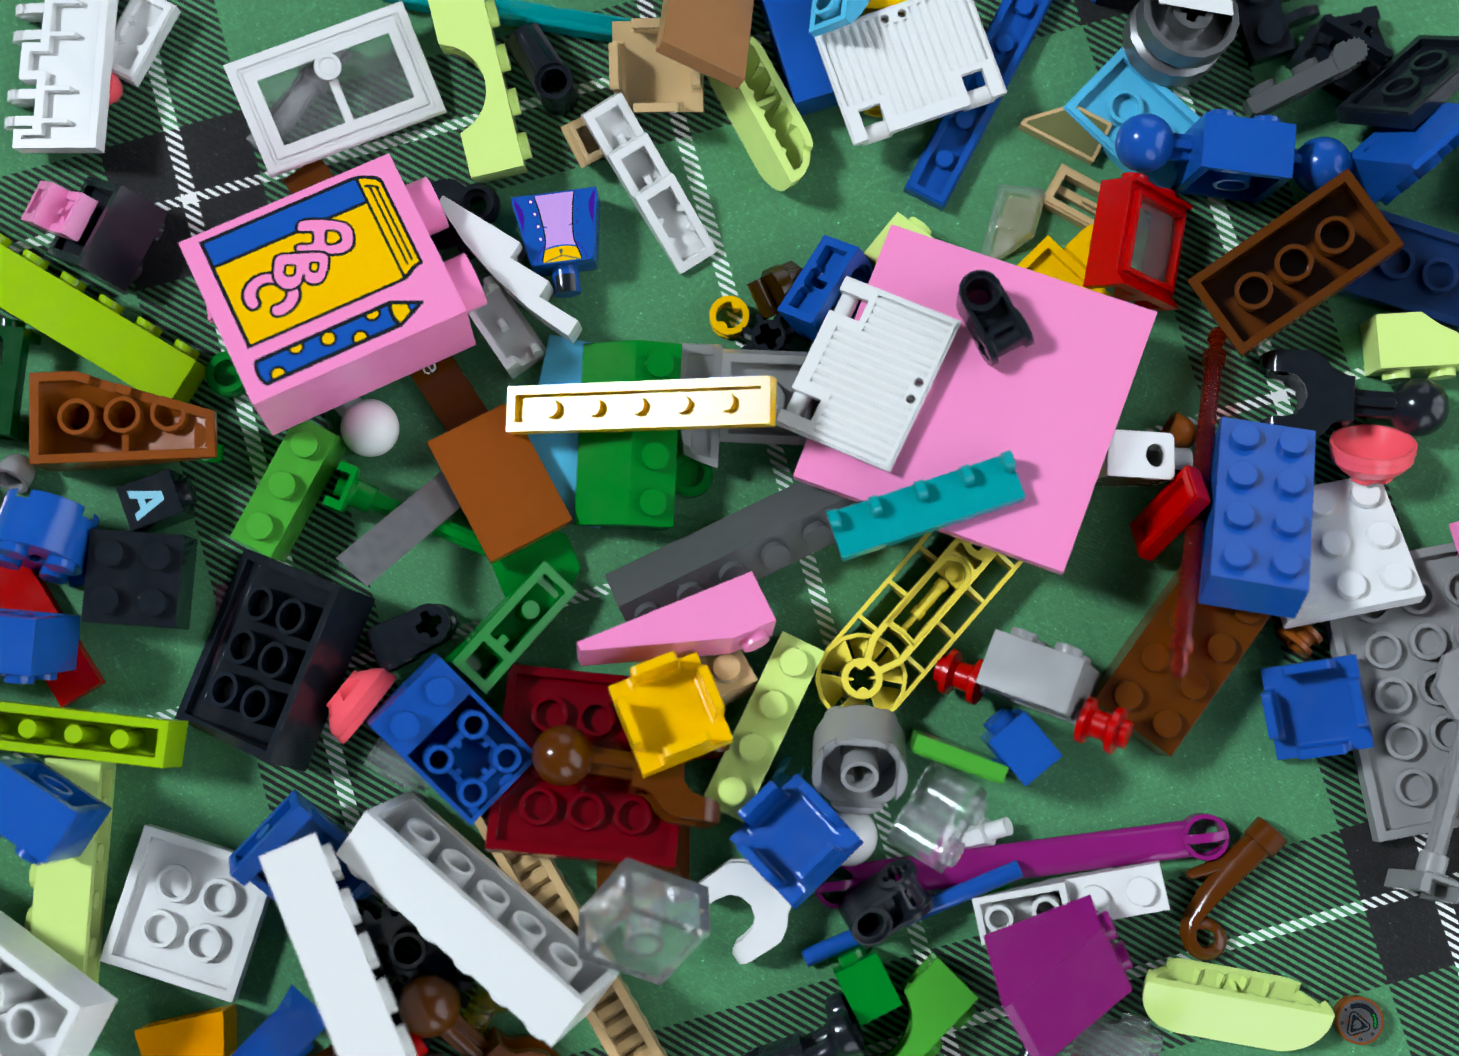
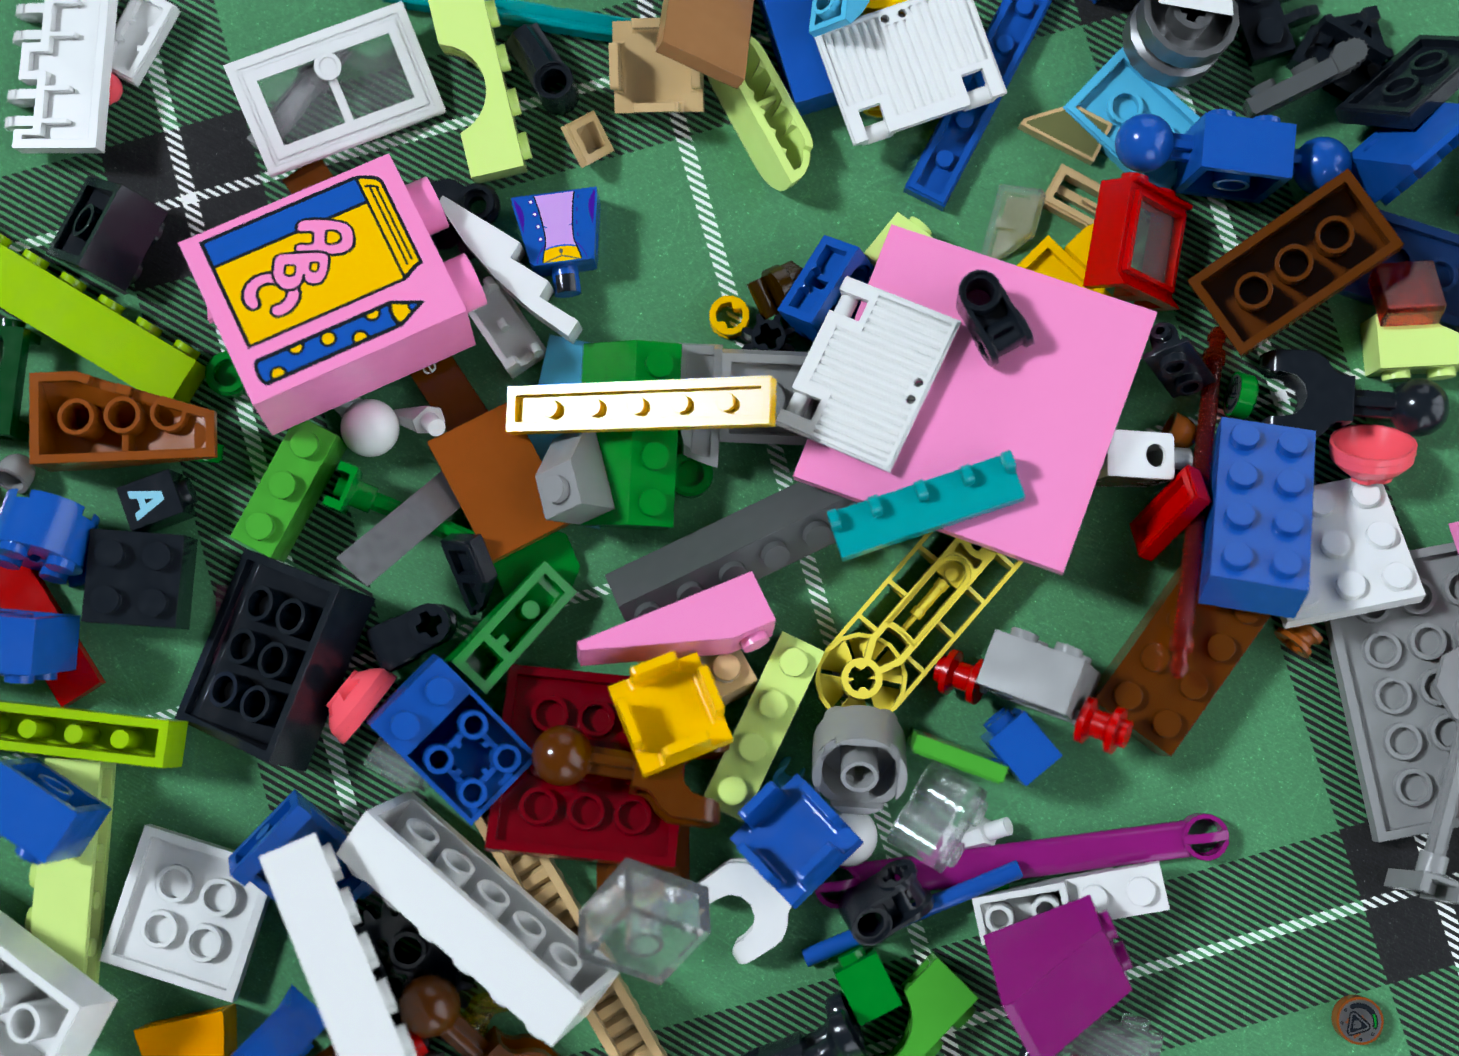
(59, 210): bright pink slope -> none
(422, 419): none -> white bar
(471, 568): none -> black tile
(574, 480): none -> light grey slope
(649, 182): white slope -> none
(1176, 362): none -> black hinge
(1223, 875): reddish brown plant -> none
(1234, 1005): yellowish green brick -> none
(1240, 395): none -> green tile
(1316, 708): blue panel -> none
(1407, 293): none -> clear red piece

